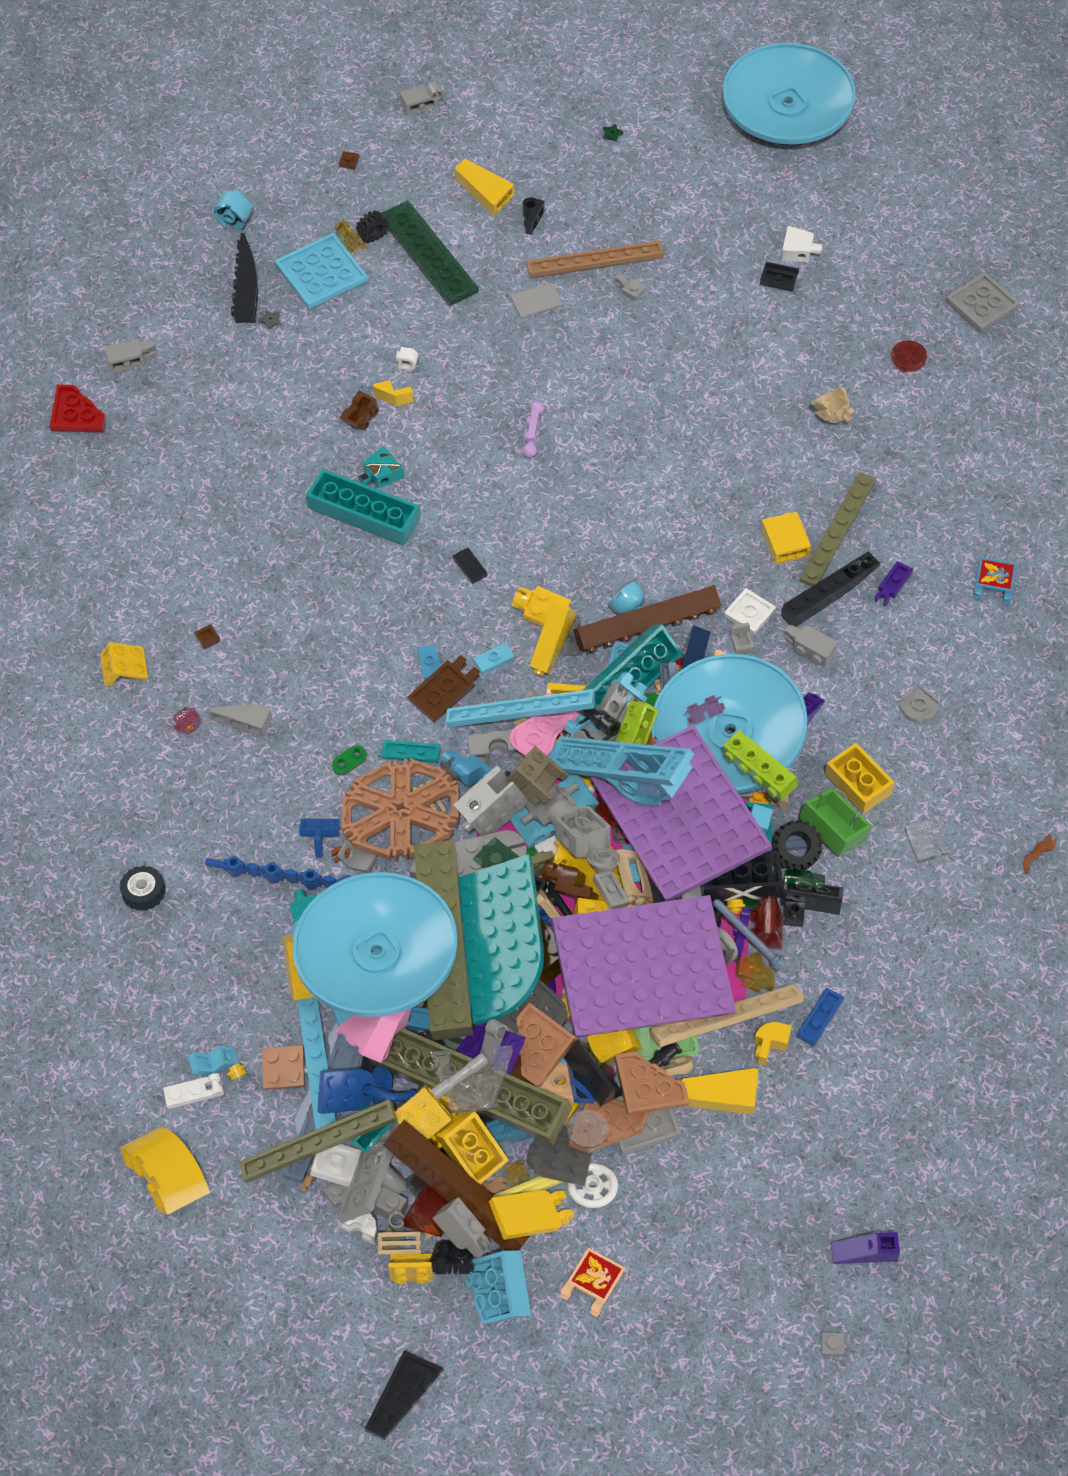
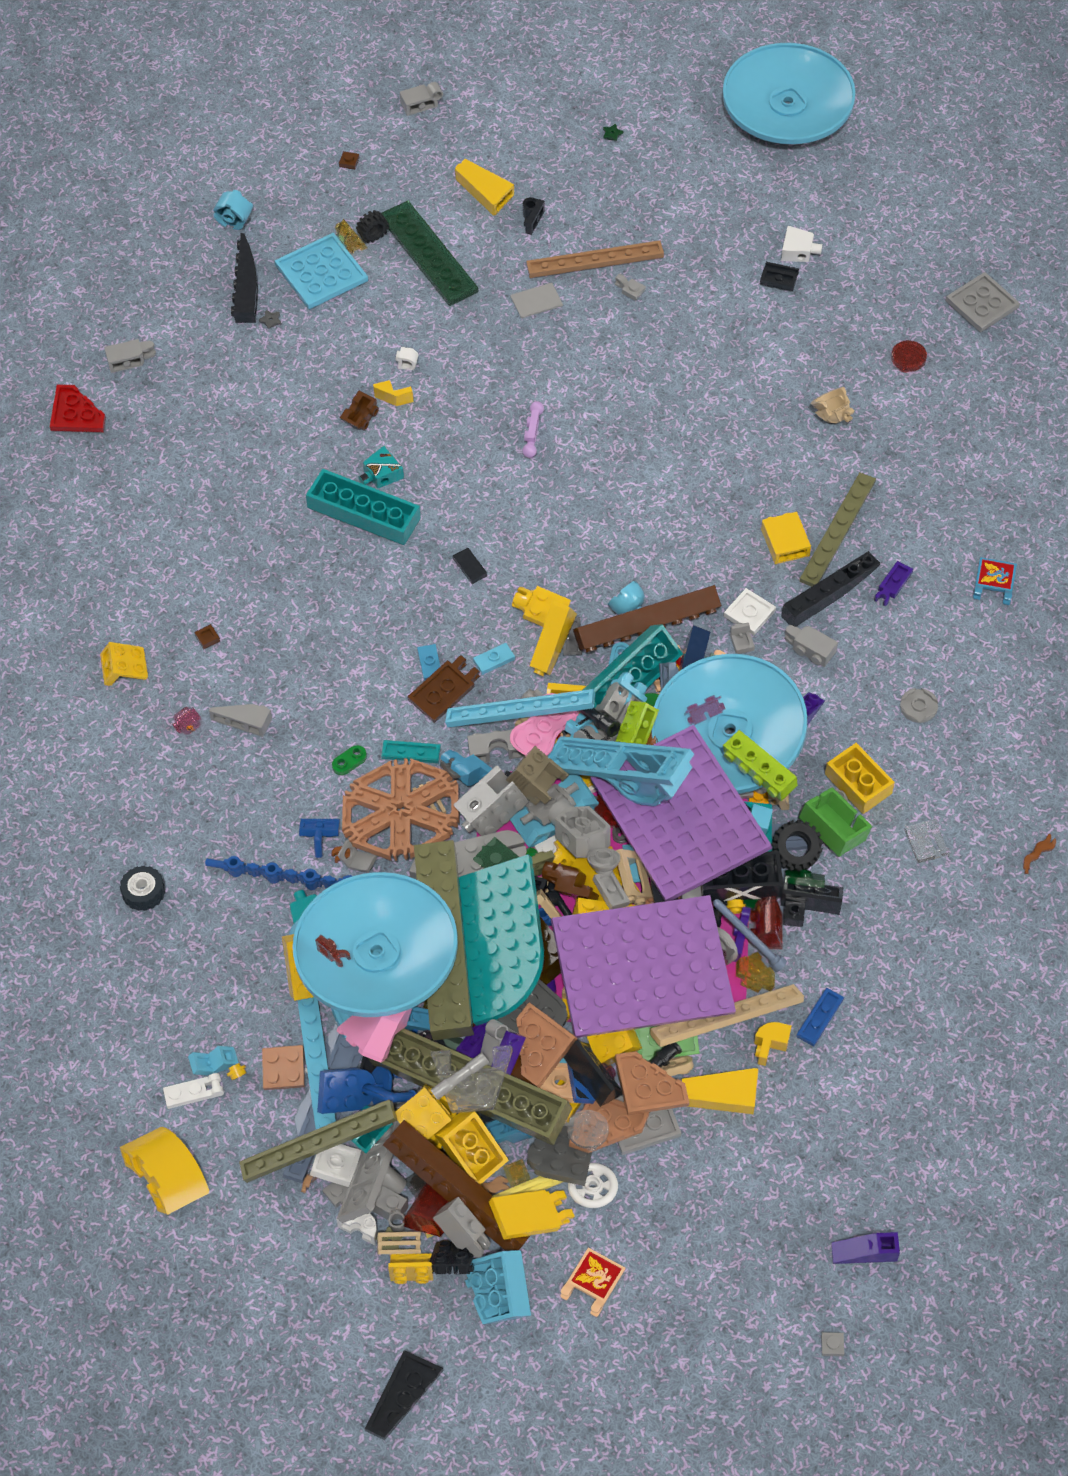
(328, 948): none -> clear red plate

